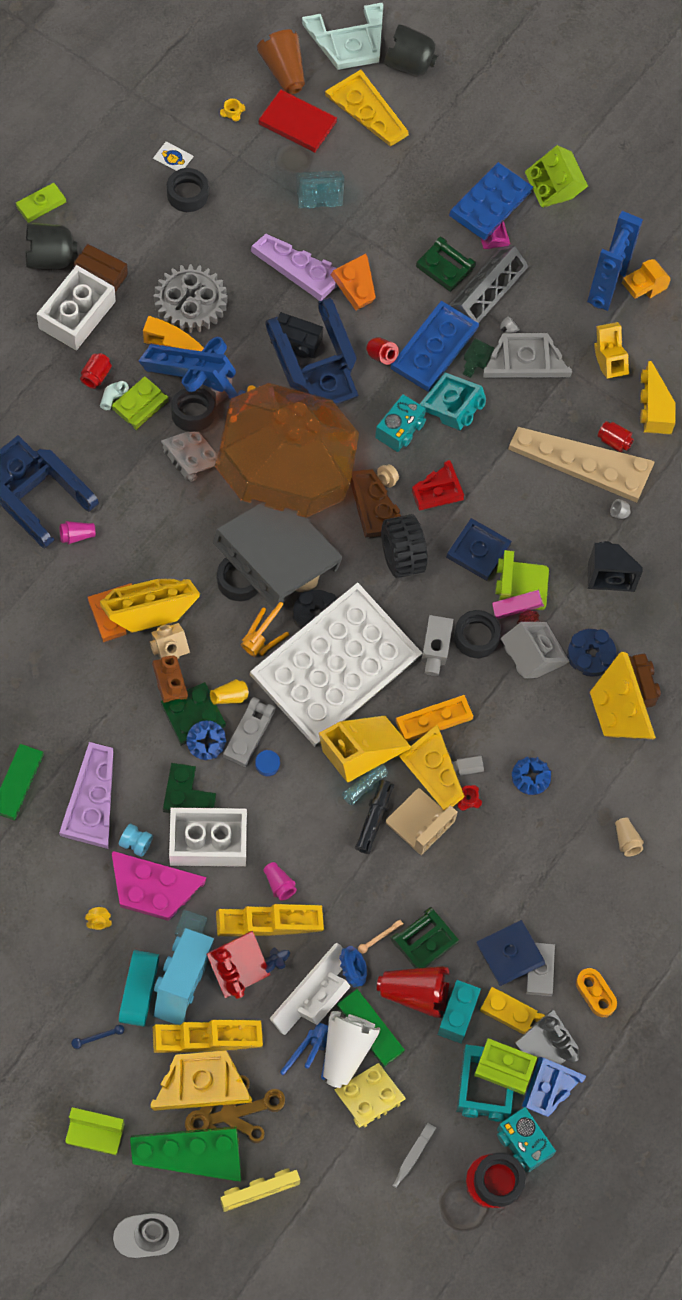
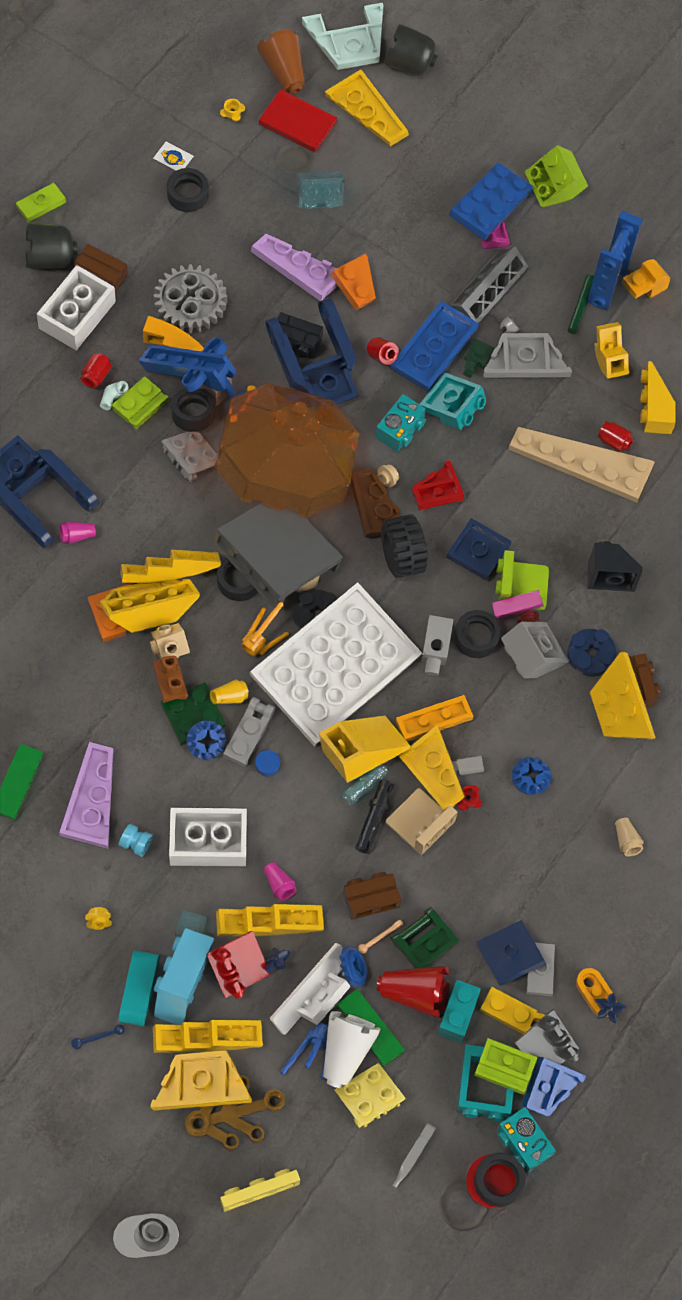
(94, 1131): lime panel -> none
(152, 886): dark pink wing -> none
(179, 565): none -> yellow slope
(180, 792): dark green plate -> none
(195, 1152): green wing -> none
(371, 895): none -> reddish brown brick
(441, 269): dark green plate -> none
(579, 308): none -> dark green bar
(610, 1008): none -> dark blue plant
(620, 509): light grey hinge -> none

